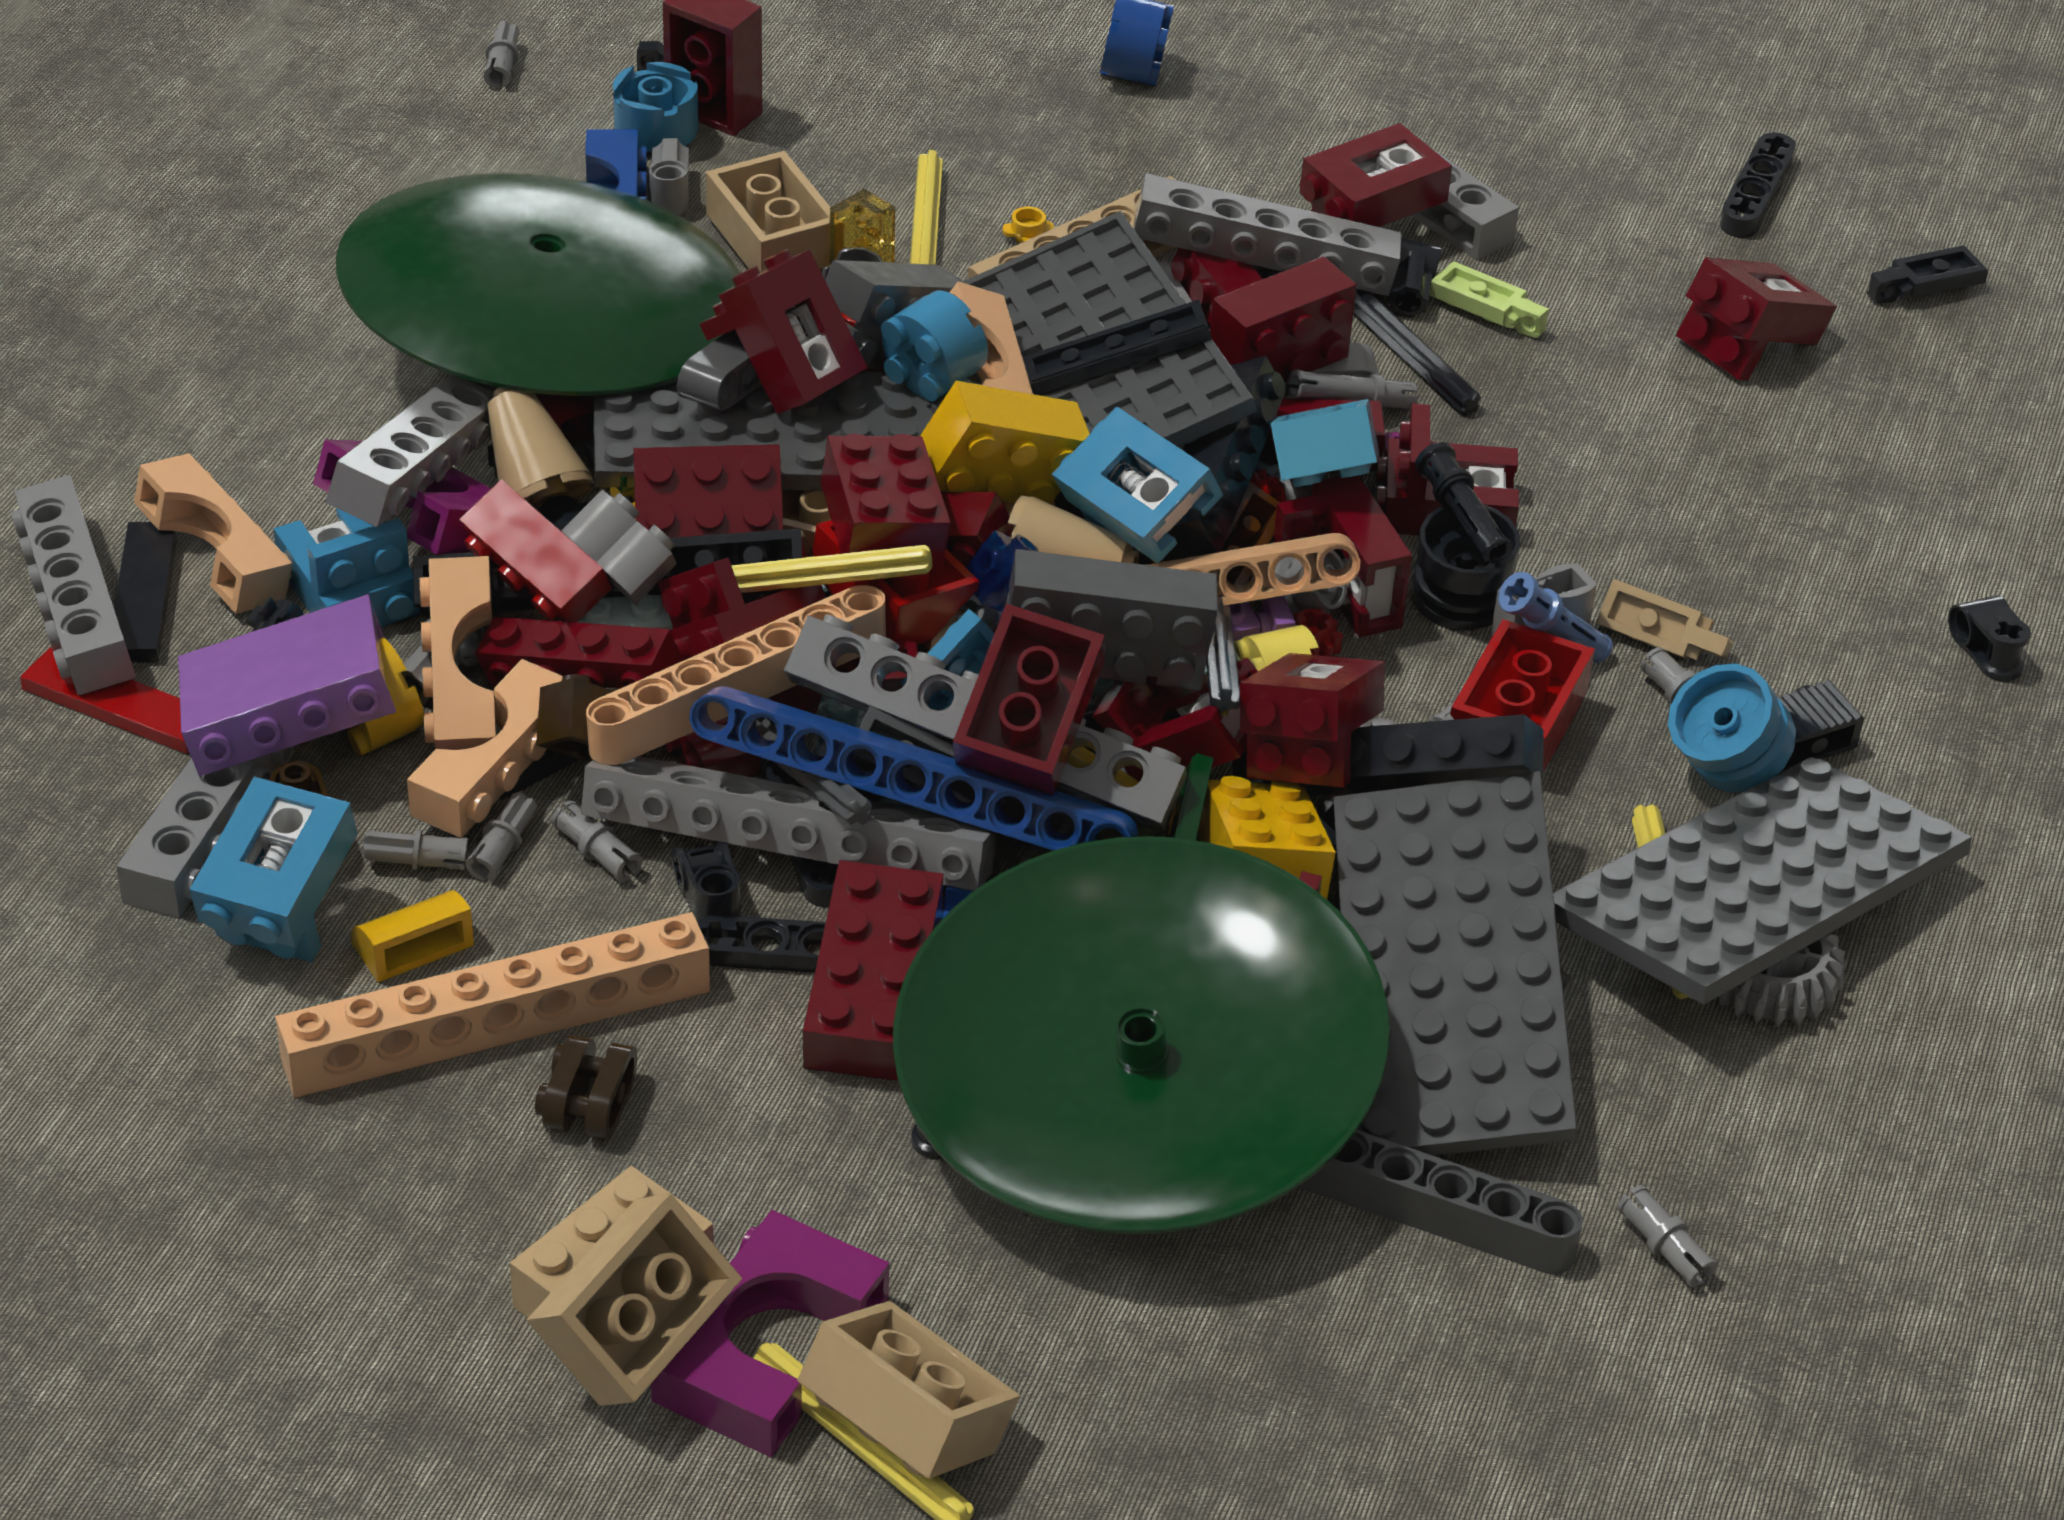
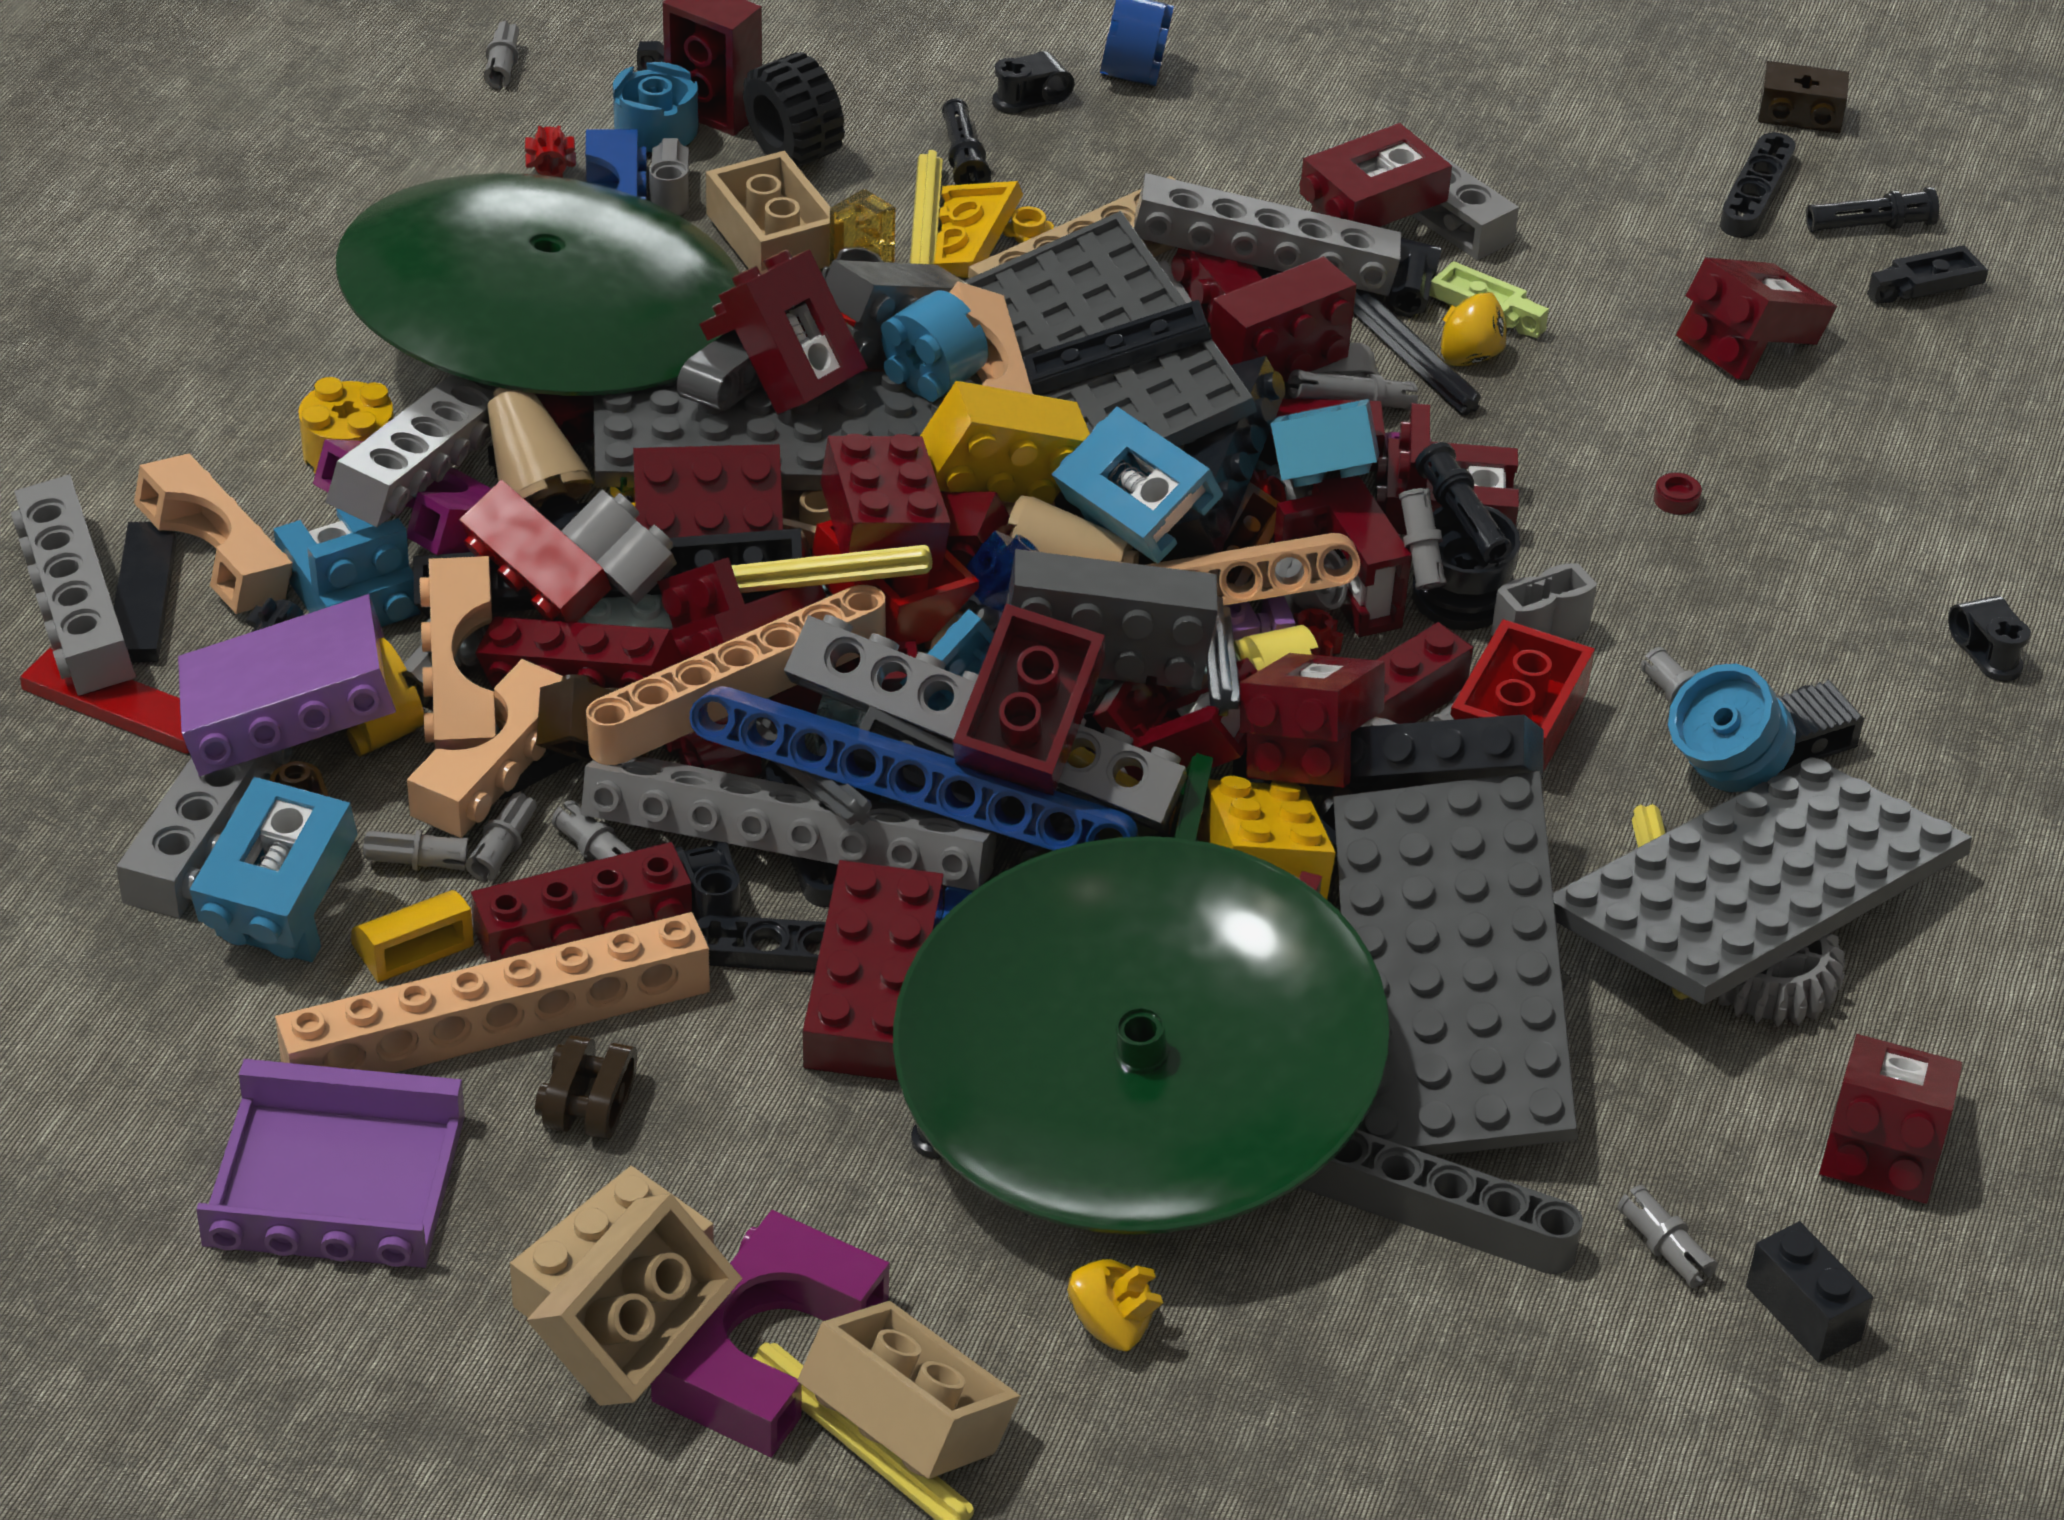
(335, 1164): none -> medium lavender panel
(341, 413): none -> yellow brick
(550, 151): none -> red gear
(580, 902): none -> dark red brick
(794, 108): none -> black tyre
(968, 145): none -> black pin
(973, 222): none -> yellow wing
(1032, 80): none -> black piece
(1113, 1301): none -> yellow piece
(1422, 538): none -> light grey pin
(1424, 674): none -> dark red brick
(1473, 331): none -> yellow piece
(1545, 612): medium blue pin -> none
(1660, 623): tan hinge -> none
(1677, 493): none -> dark red tile
(1803, 96): none -> dark brown brick
(1809, 1291): none -> black brick
(1891, 1118): none -> dark red brick
(1895, 211): none -> black pin

